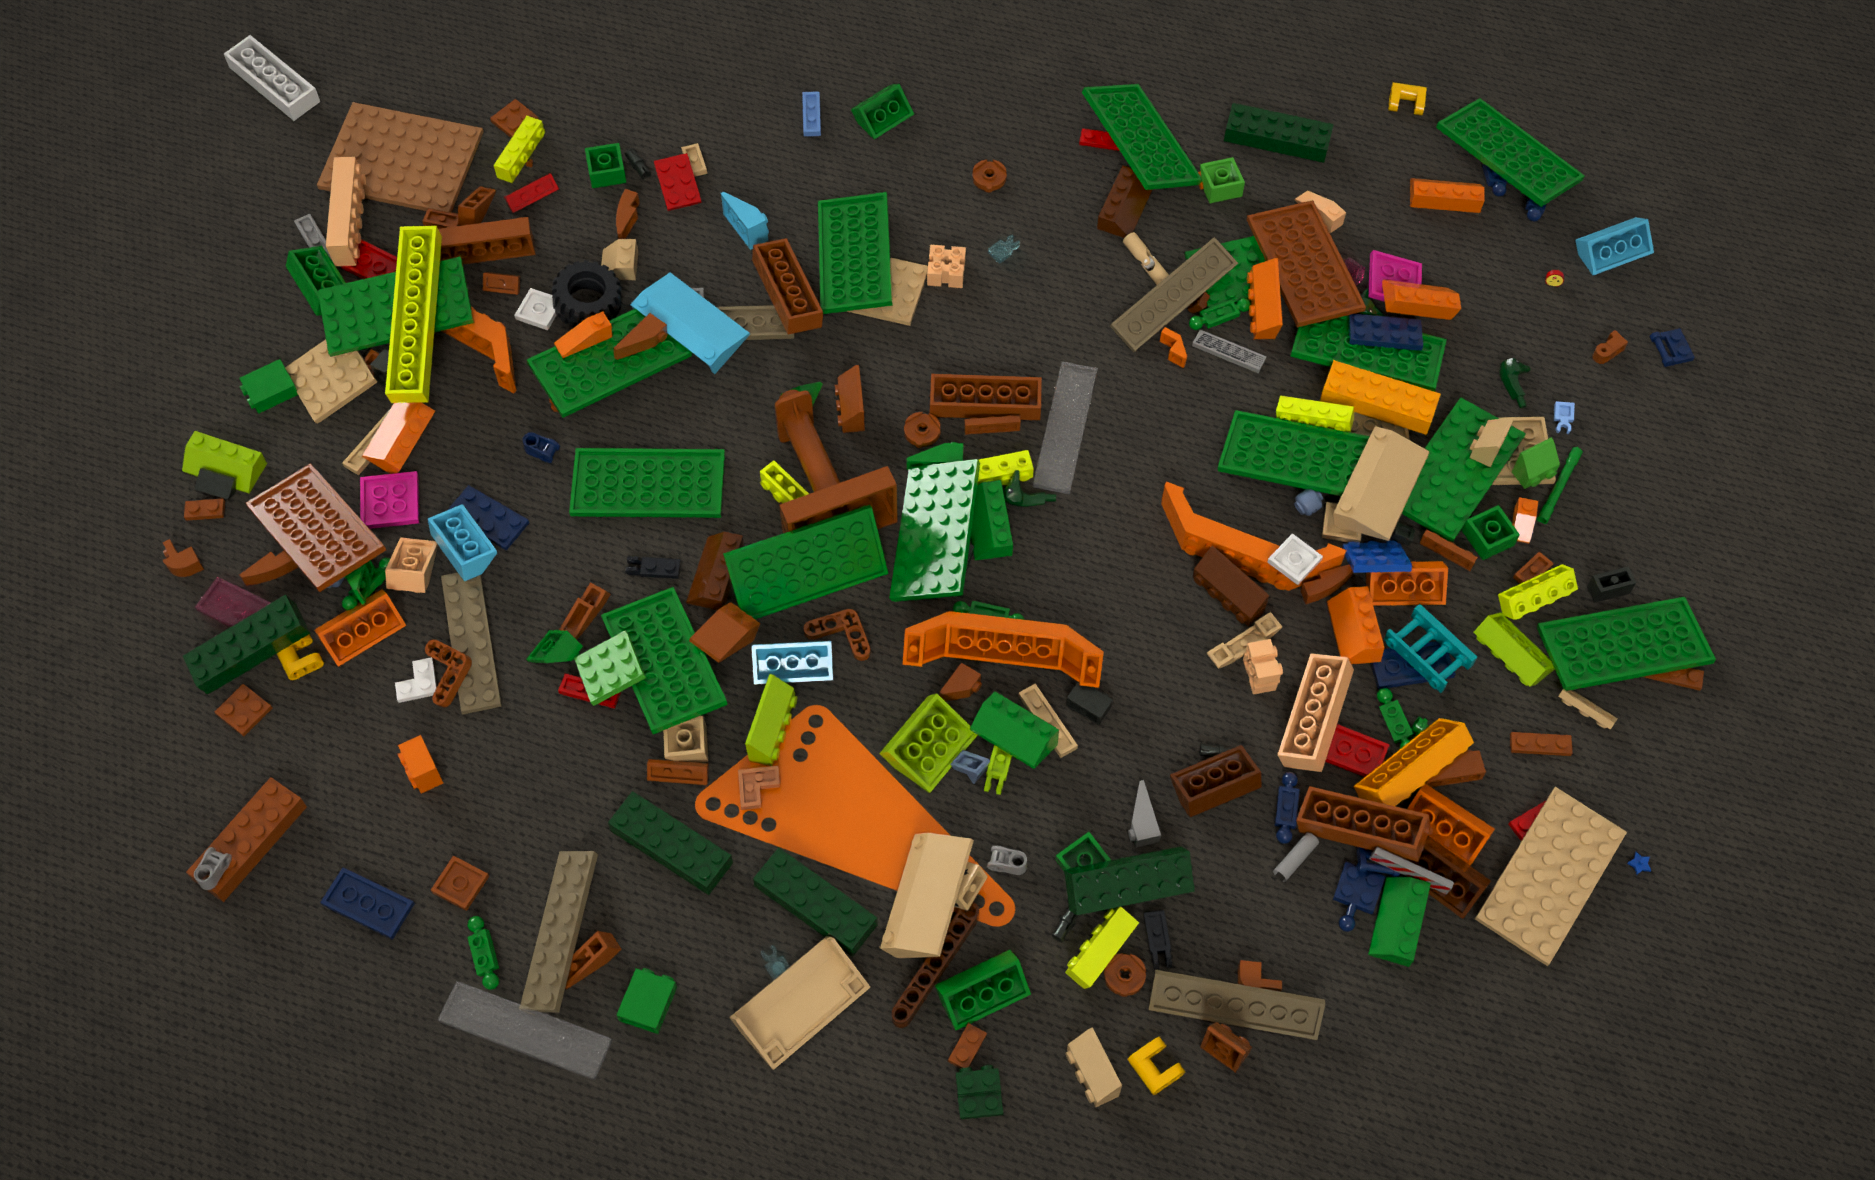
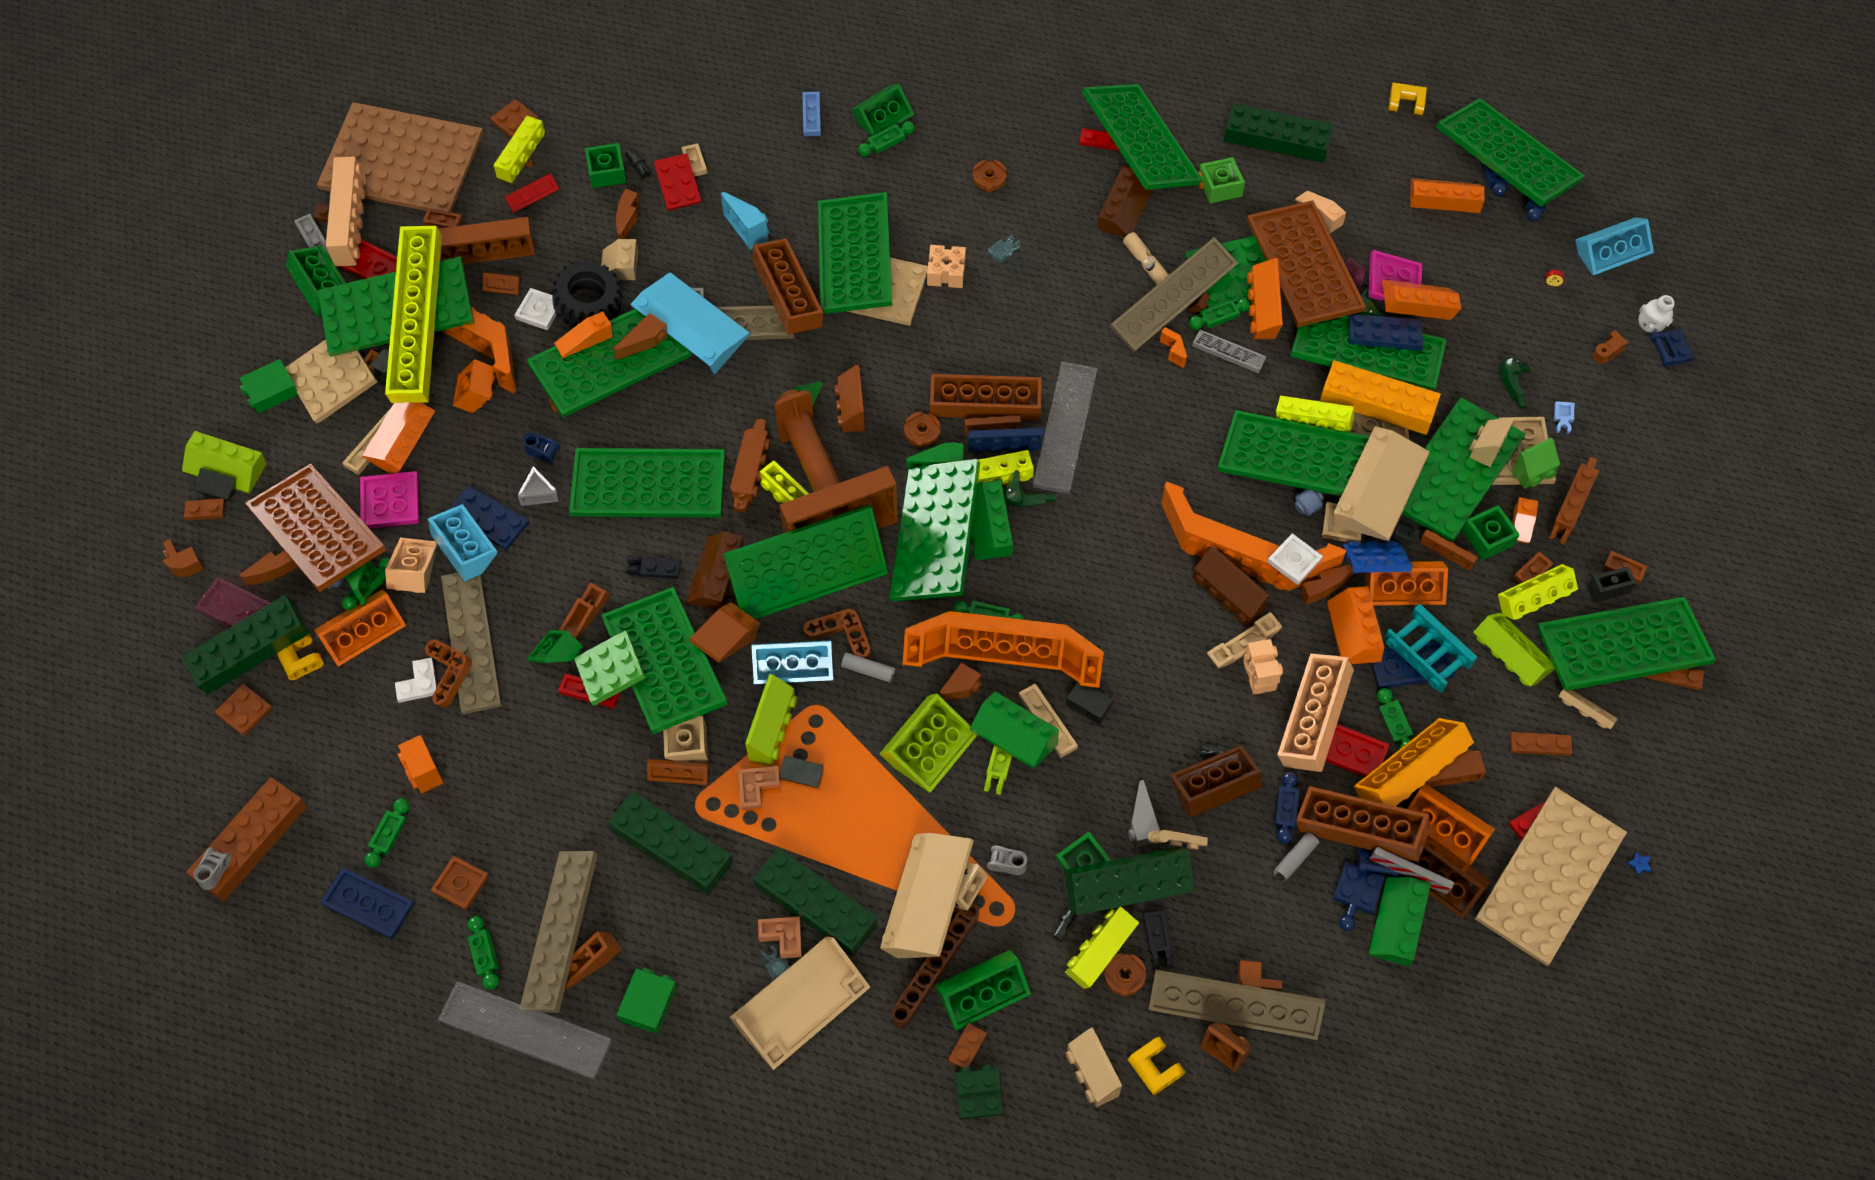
(272, 77): white brick -> none
(321, 213): none -> reddish brown plate
(387, 832): none -> green plate
(474, 386): none -> orange brick
(475, 206): dark orange slope -> none
(537, 490): none -> light grey slope
(749, 465): none -> dark orange hinge
(785, 930): none -> nougat plate
(801, 772): none -> pearl dark grey slope
(868, 667): none -> light grey piece
(886, 138): none -> green plate
(970, 764): sand blue slope -> none
(1005, 440): none -> dark blue plate
(1177, 839): none -> tan plate
(1419, 725): green plate -> none
(1548, 508): green piece -> none
(1574, 500): none -> dark orange hinge
(1617, 561): none -> dark orange plate
(1656, 314): none -> white piece

